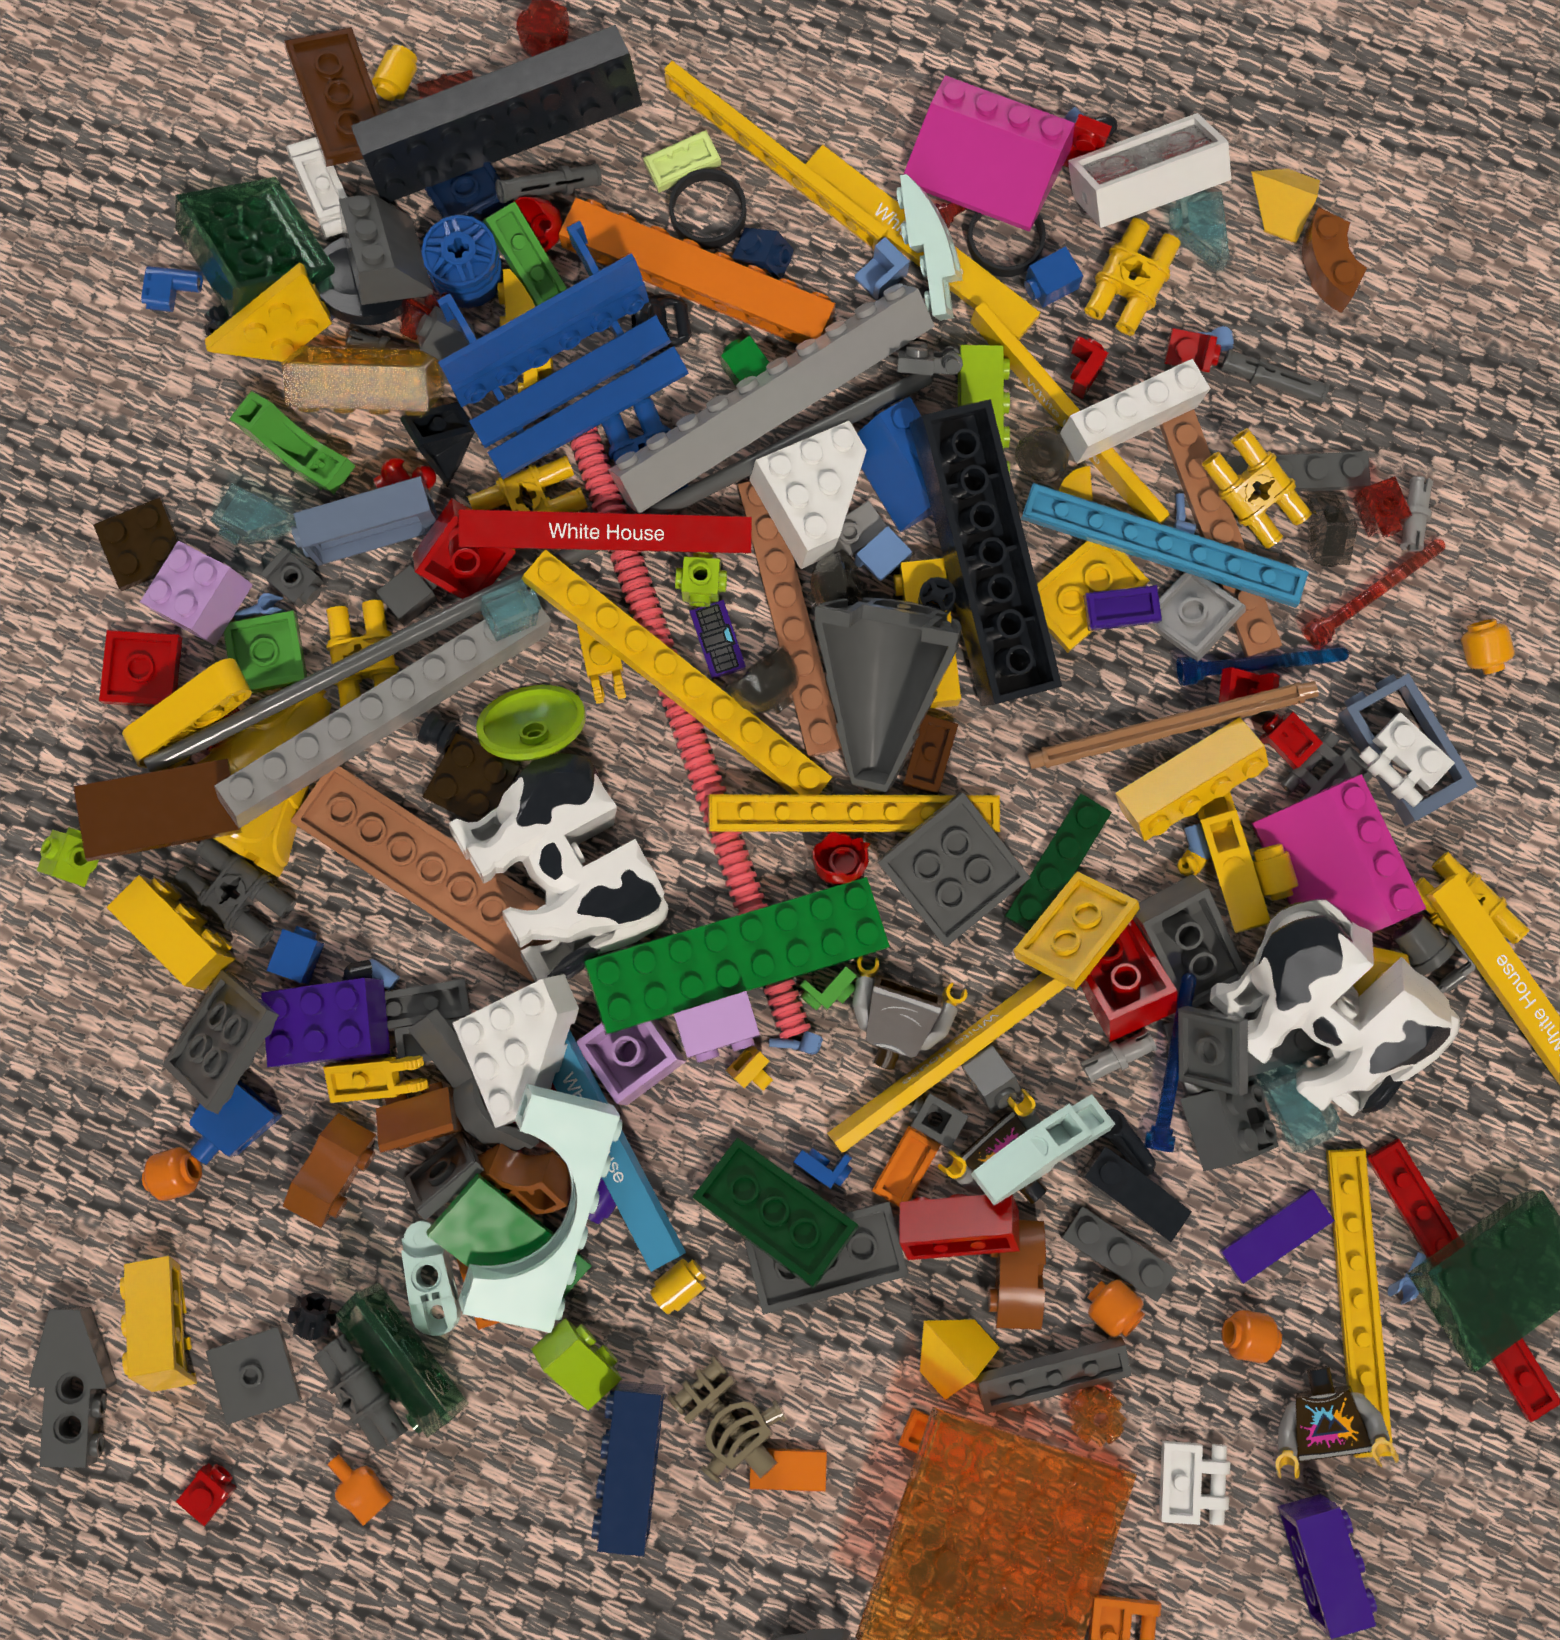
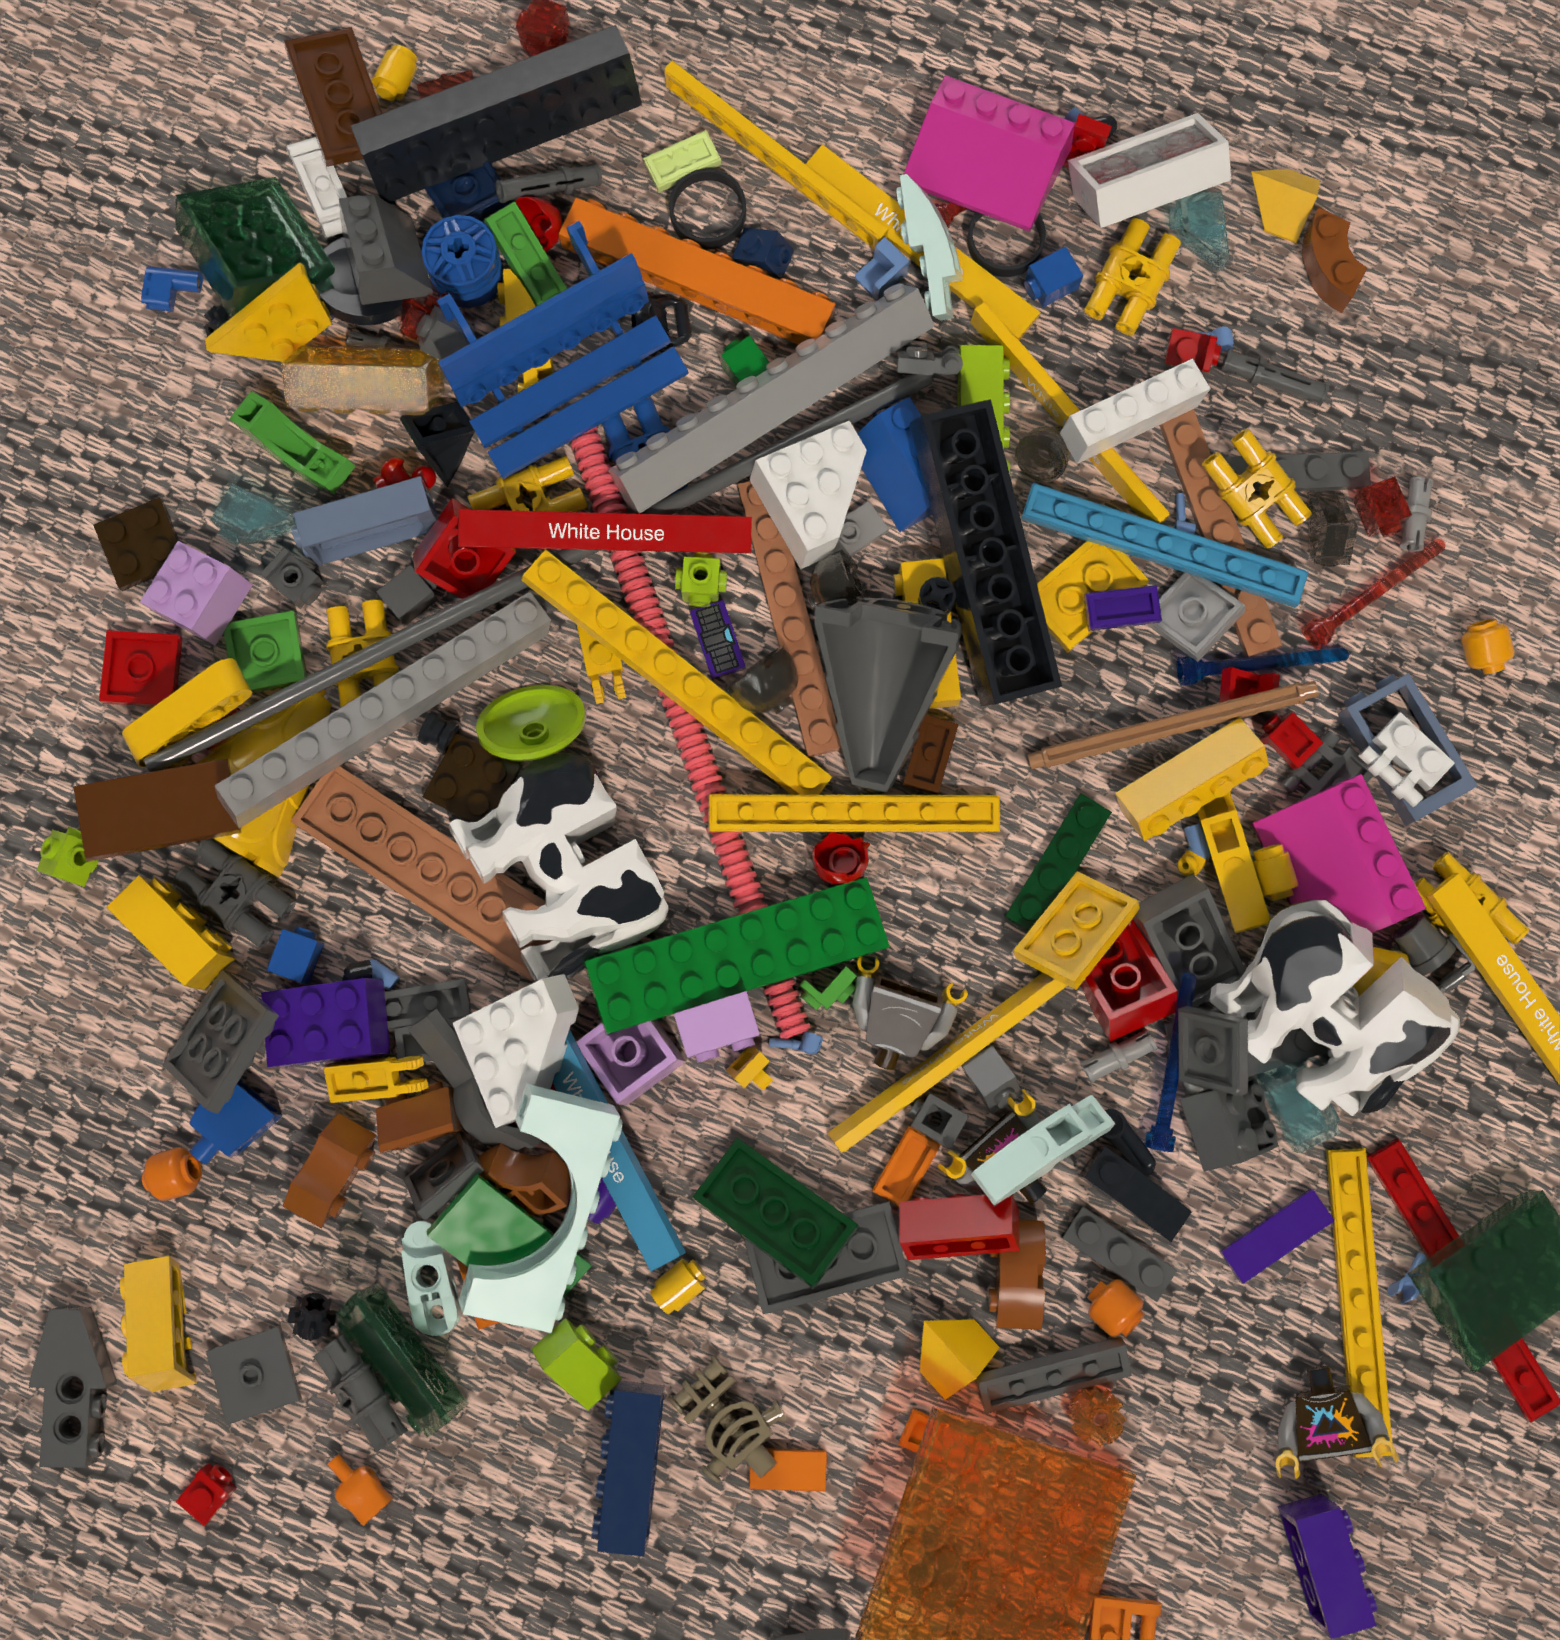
(264, 605): medium blue hand -> none
(510, 609): clear light blue brick -> none
(816, 1165): blue bracket -> none
(883, 554): medium blue panel -> none
(953, 869): dark grey plate -> none
(1078, 483): yellow tile -> none
(1086, 372): red bracket -> none
(1182, 1480): white plate -> none
(1251, 1336): orange head -> none

